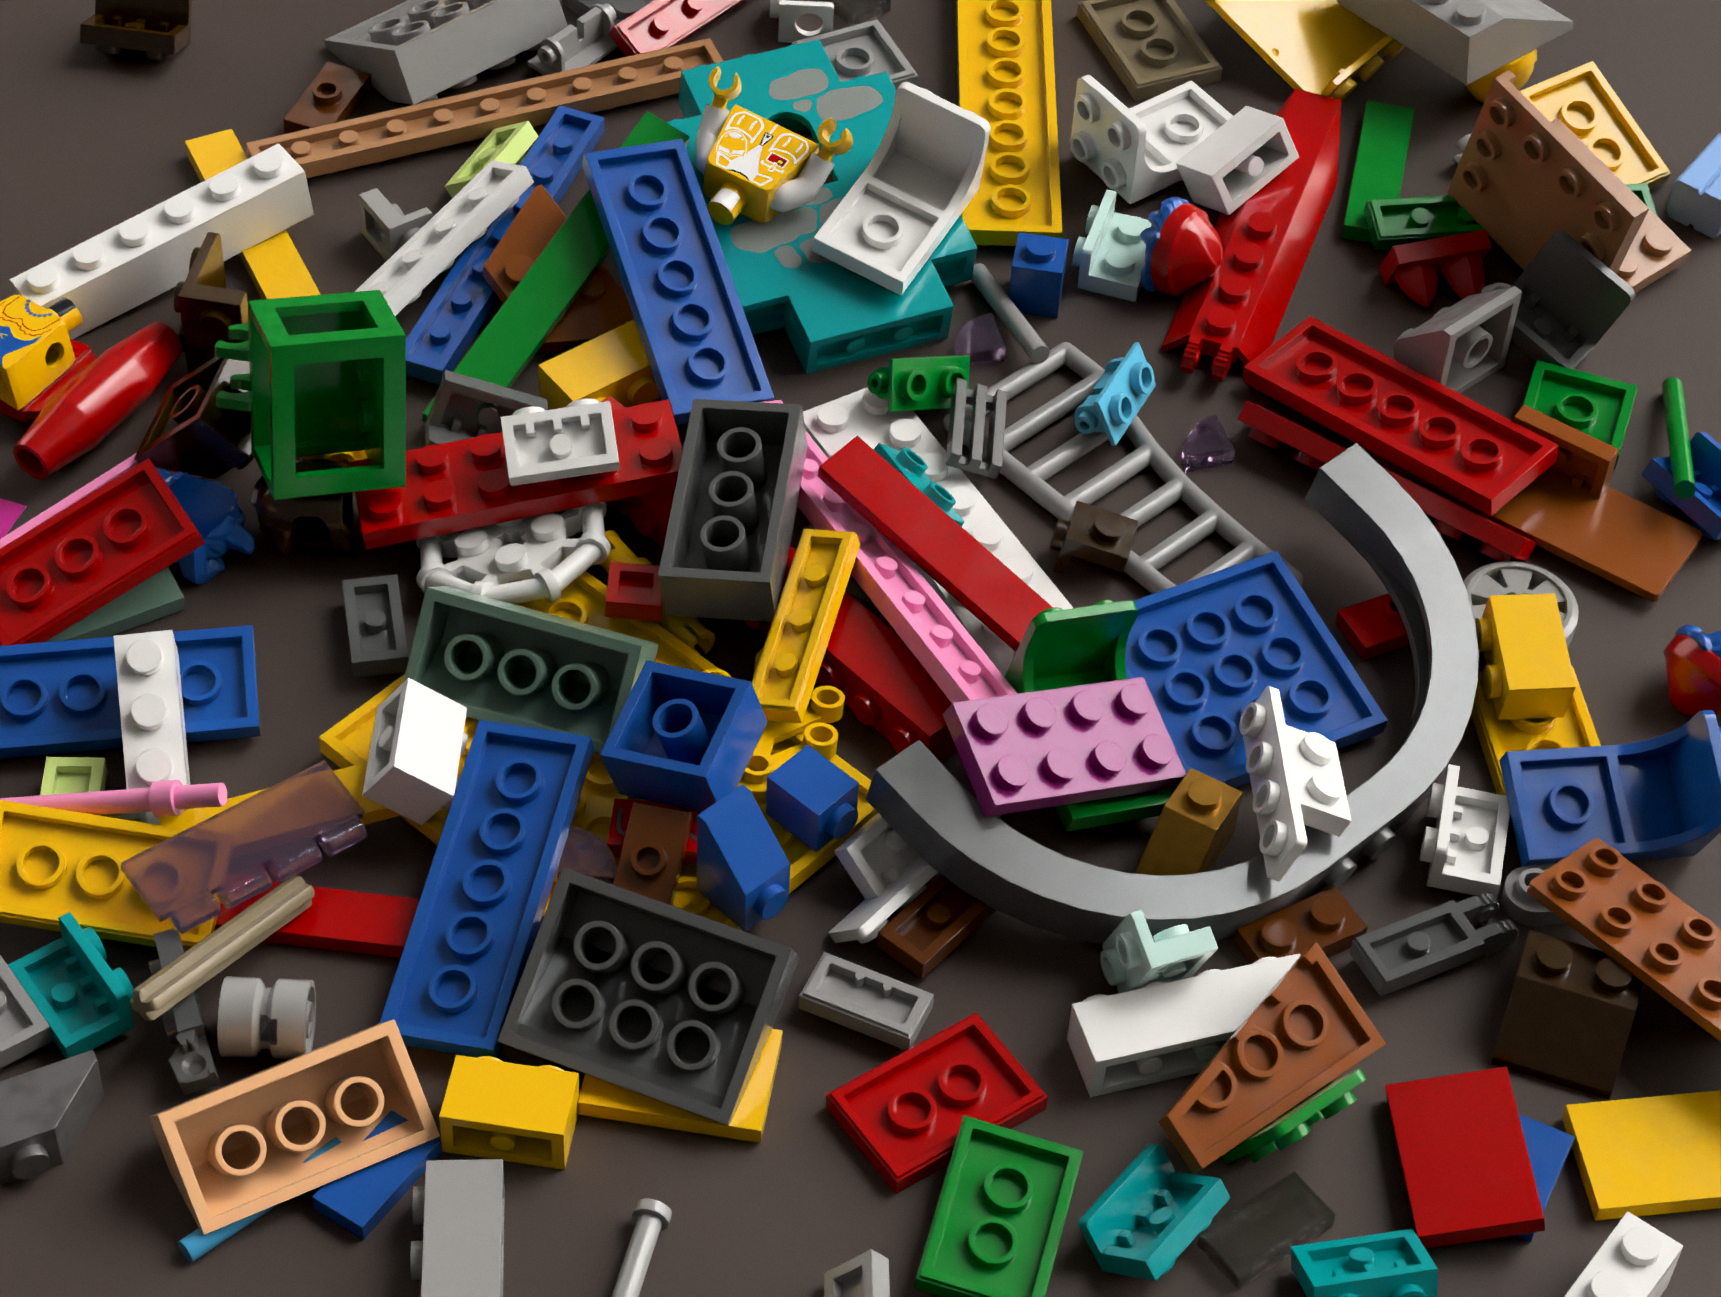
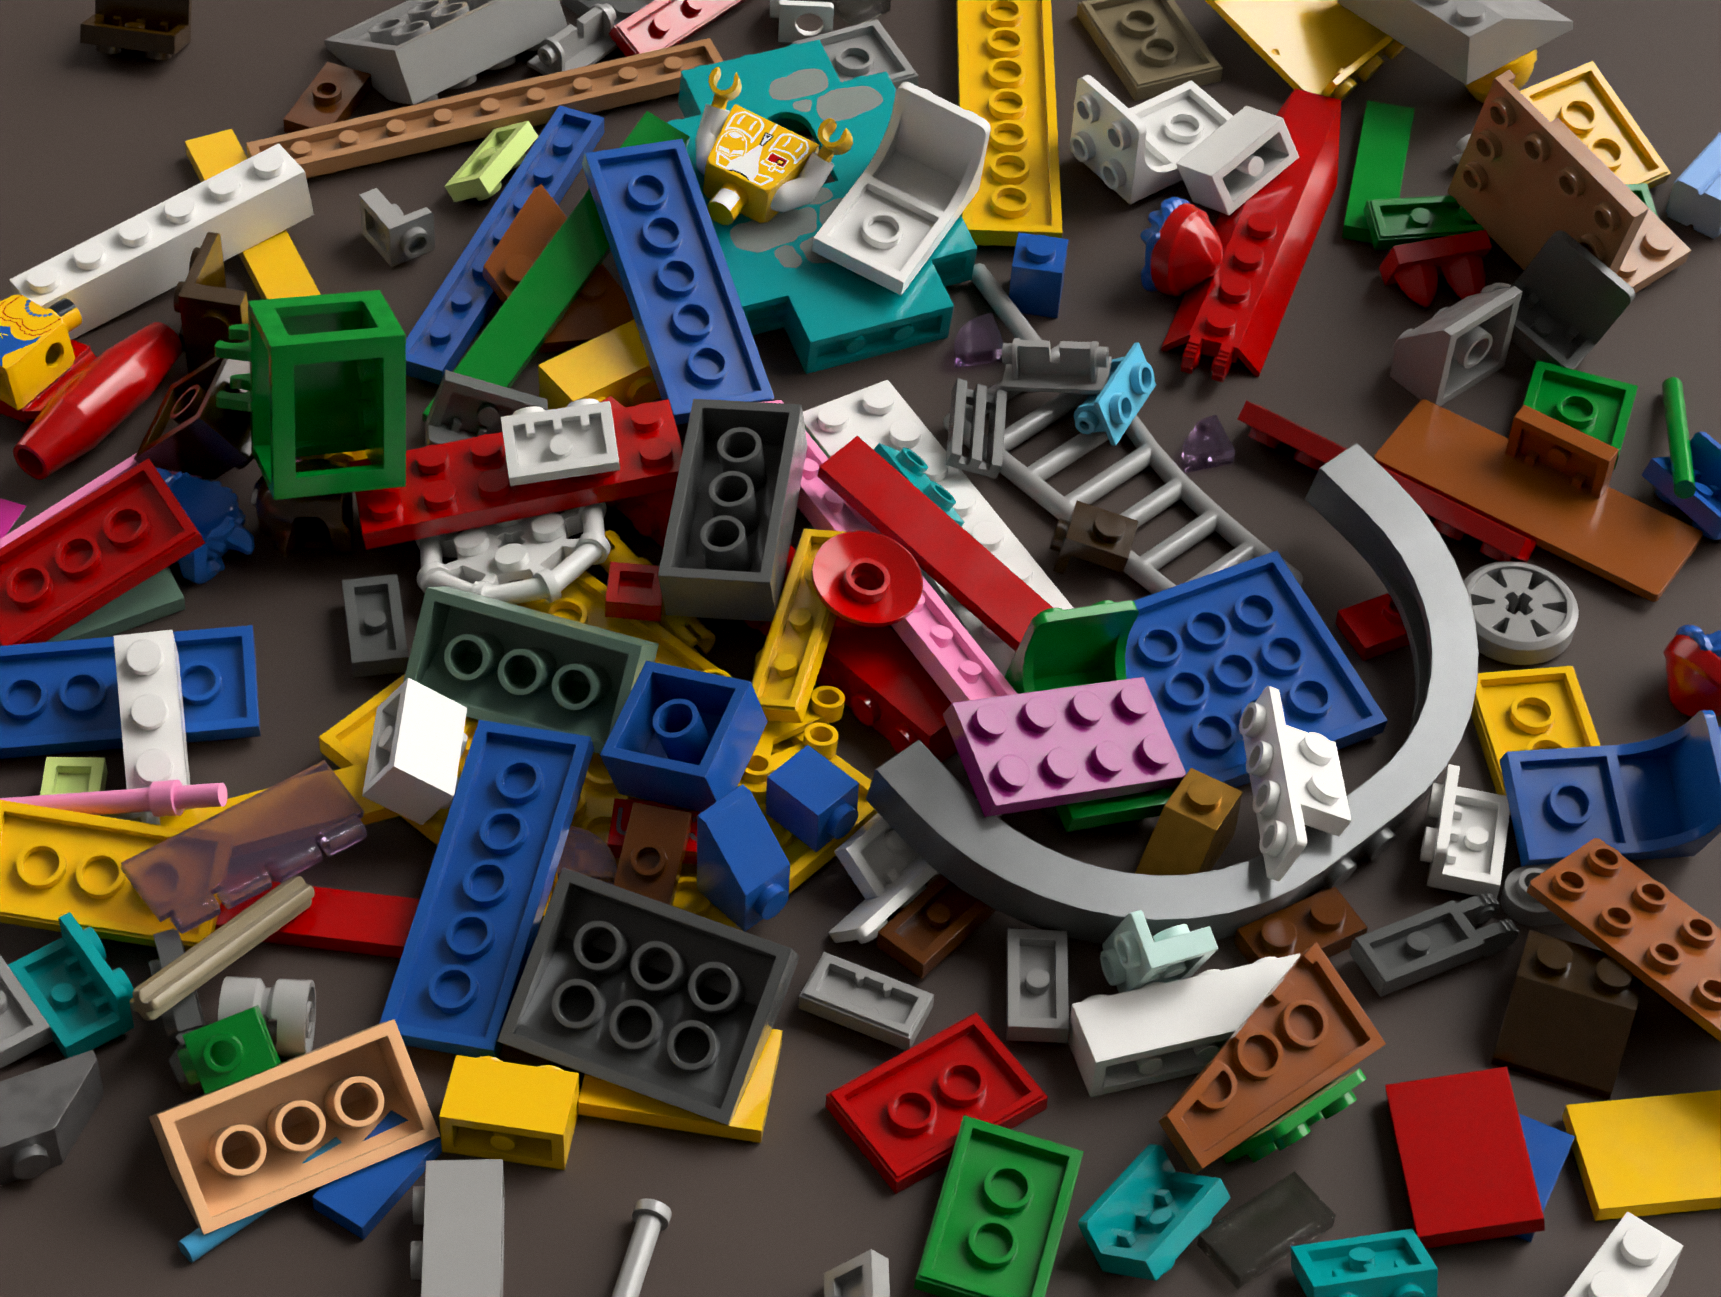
(228, 1050): none -> green brick
(448, 233): white plate -> none
(868, 562): none -> red dish
(919, 381): green hinge -> none
(1037, 985): none -> light grey plate
(1077, 369): none -> light grey hinge
(1112, 252): light aqua bracket -> none
(1401, 415): red plate -> none
(1525, 656): yellow brick -> none

